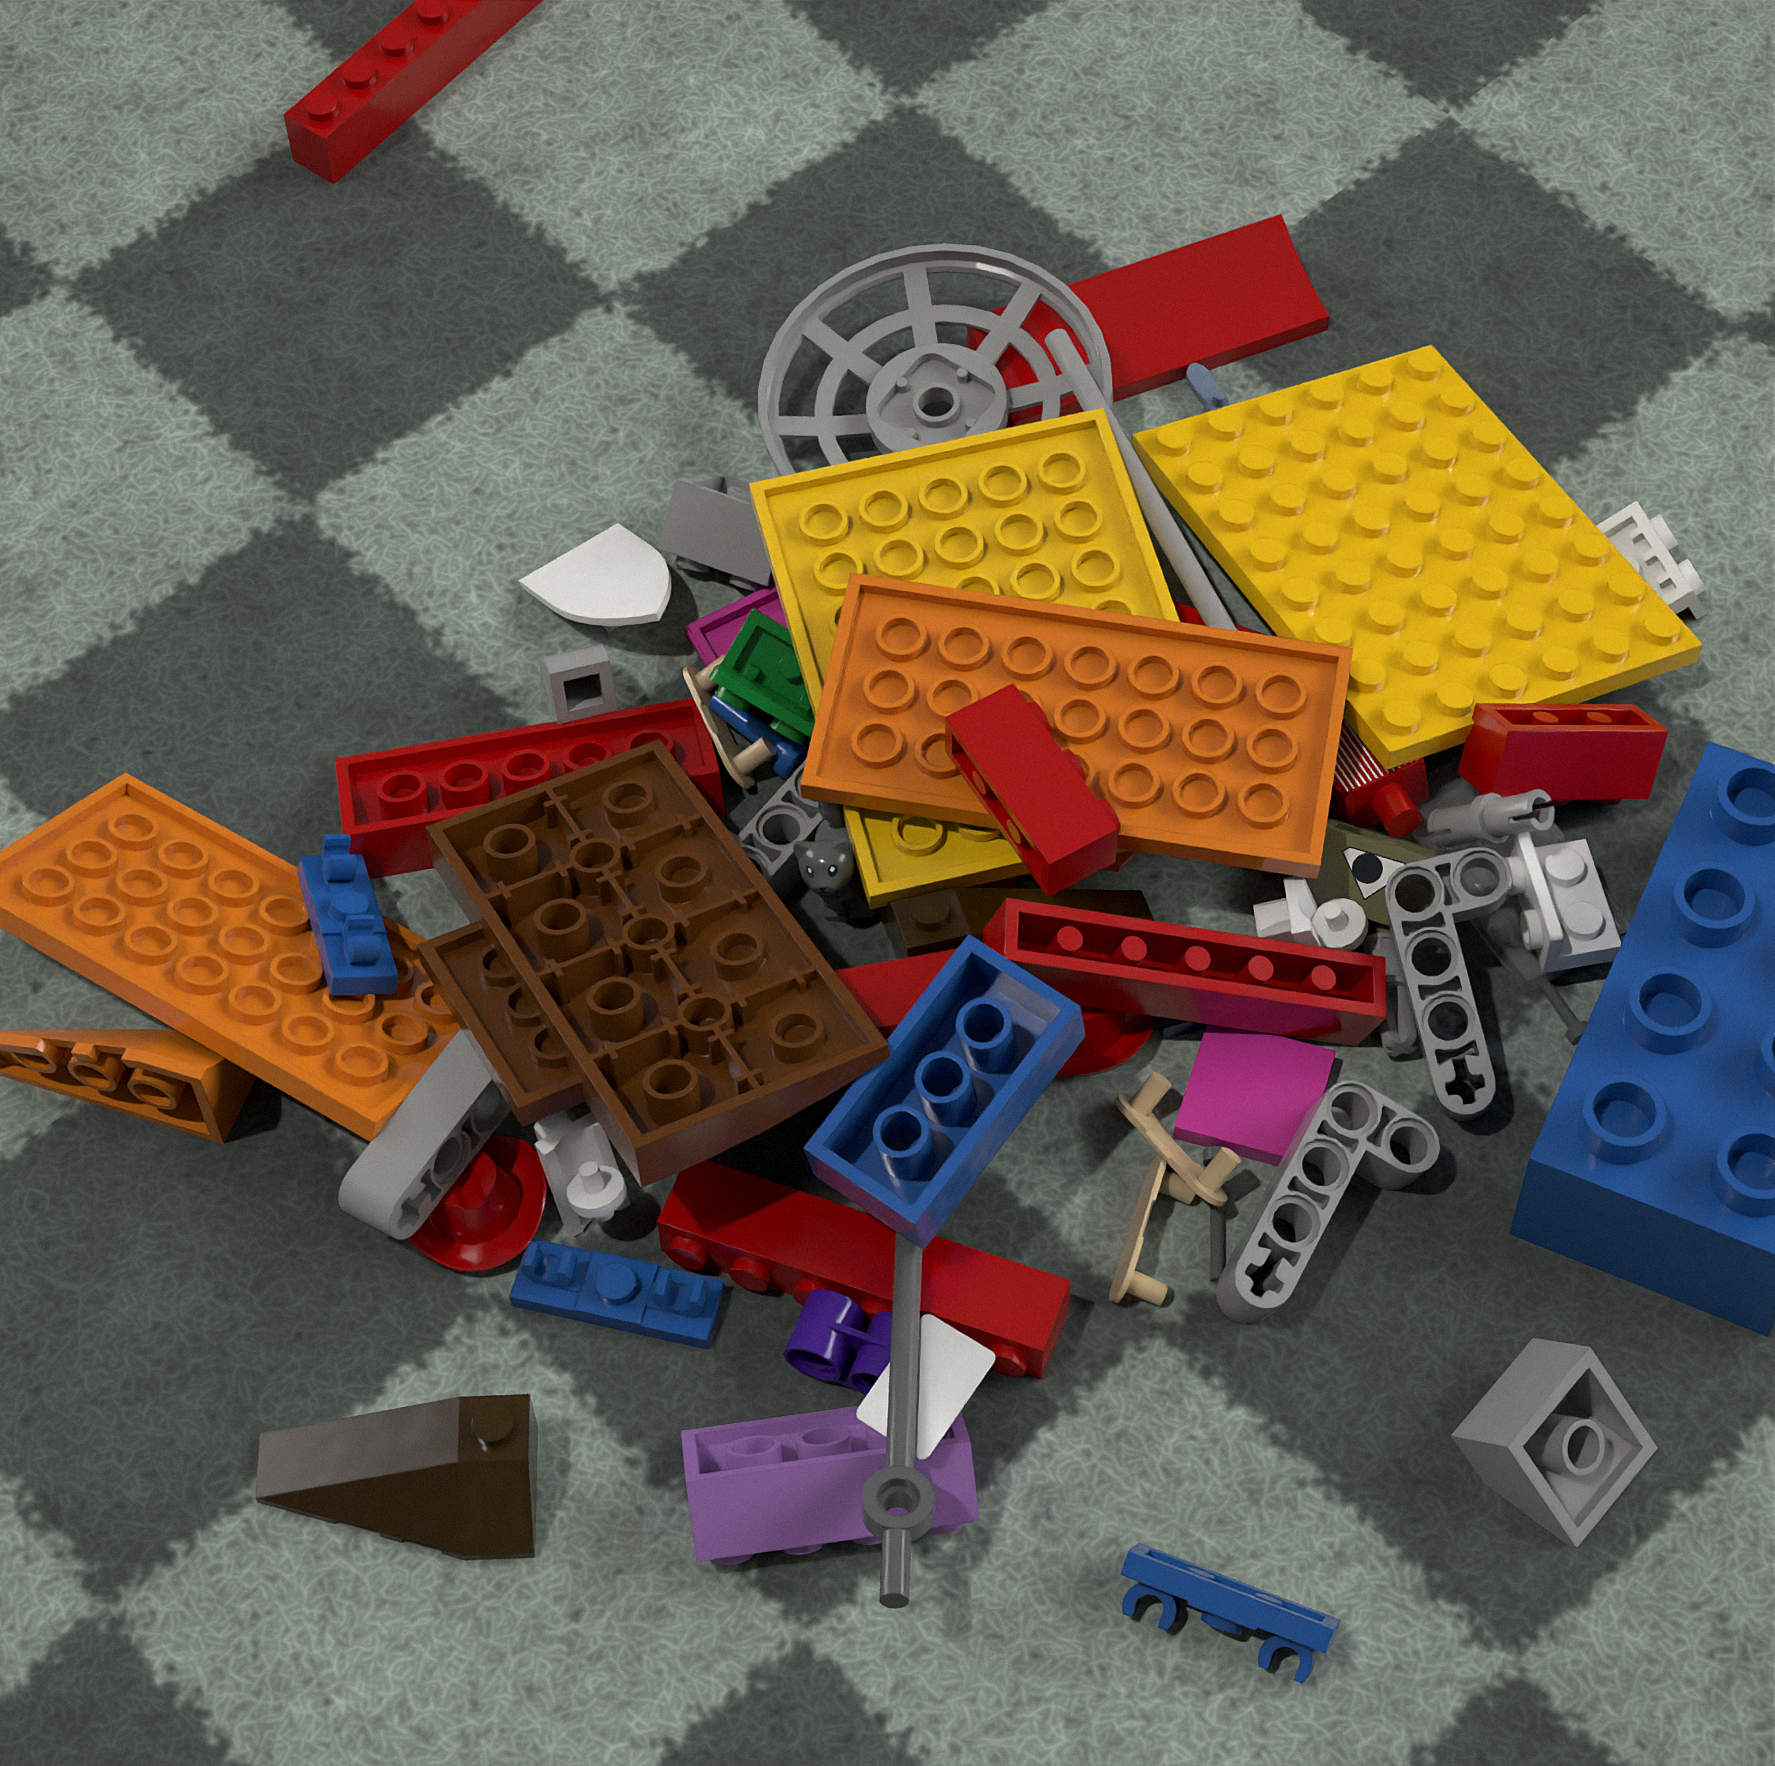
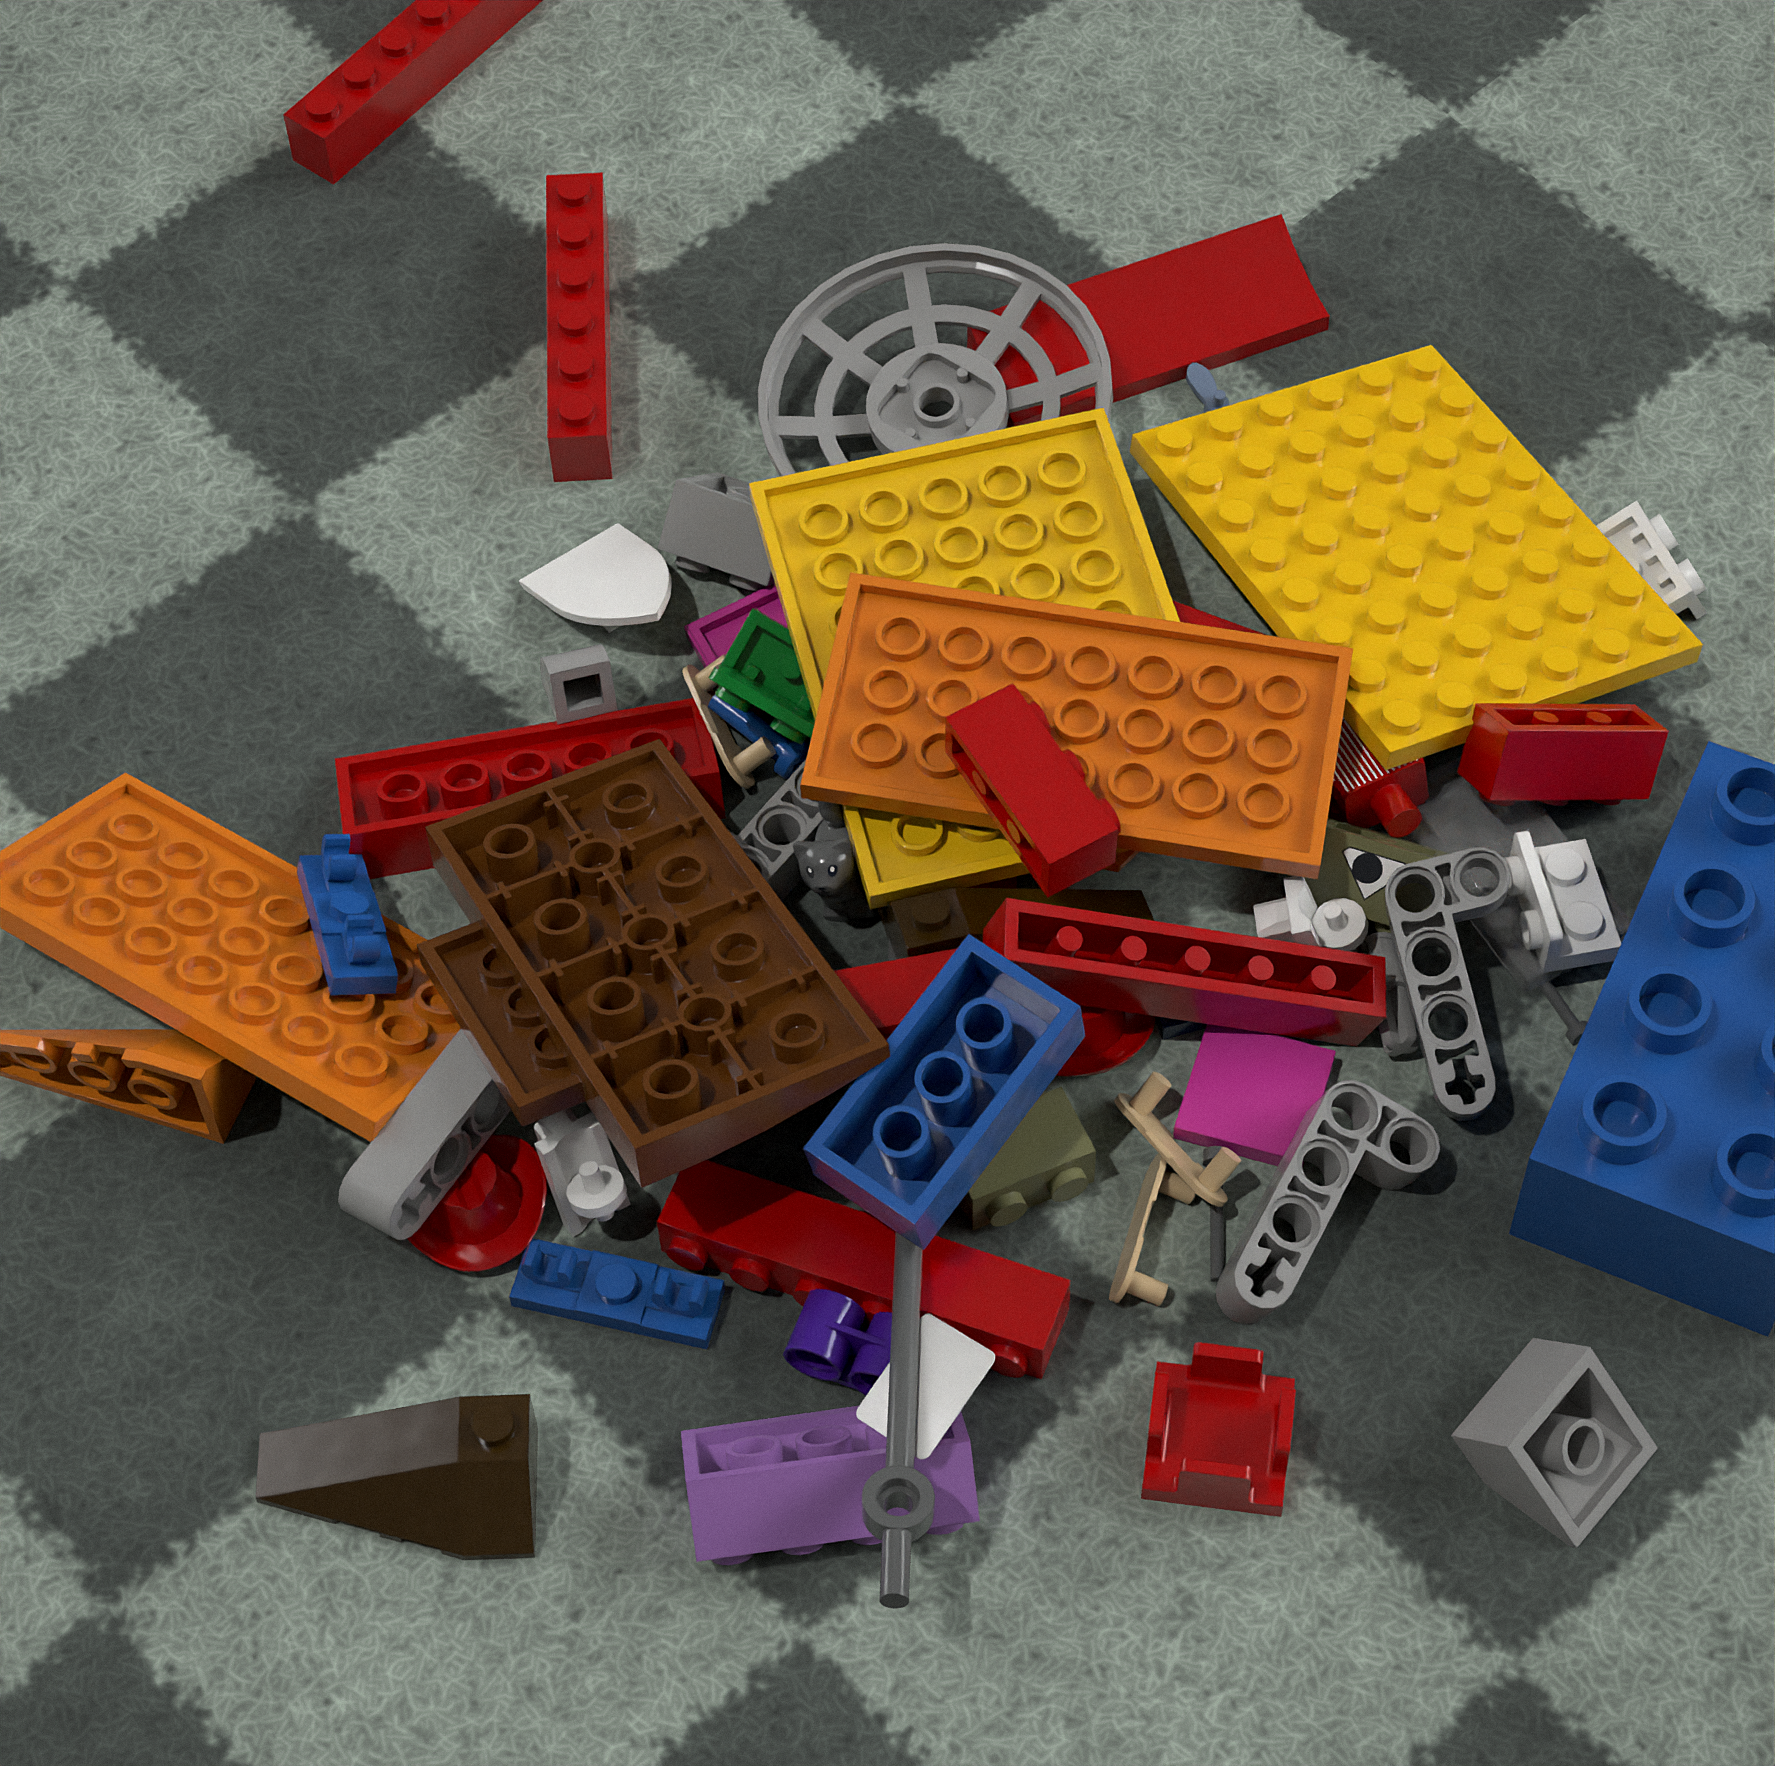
(578, 328): none -> red brick
(1039, 1162): none -> olive brick
(1147, 496): light grey piece -> none
(1219, 1432): none -> red panel
(1228, 1605): blue plate -> none
(1491, 819): light grey pin -> none

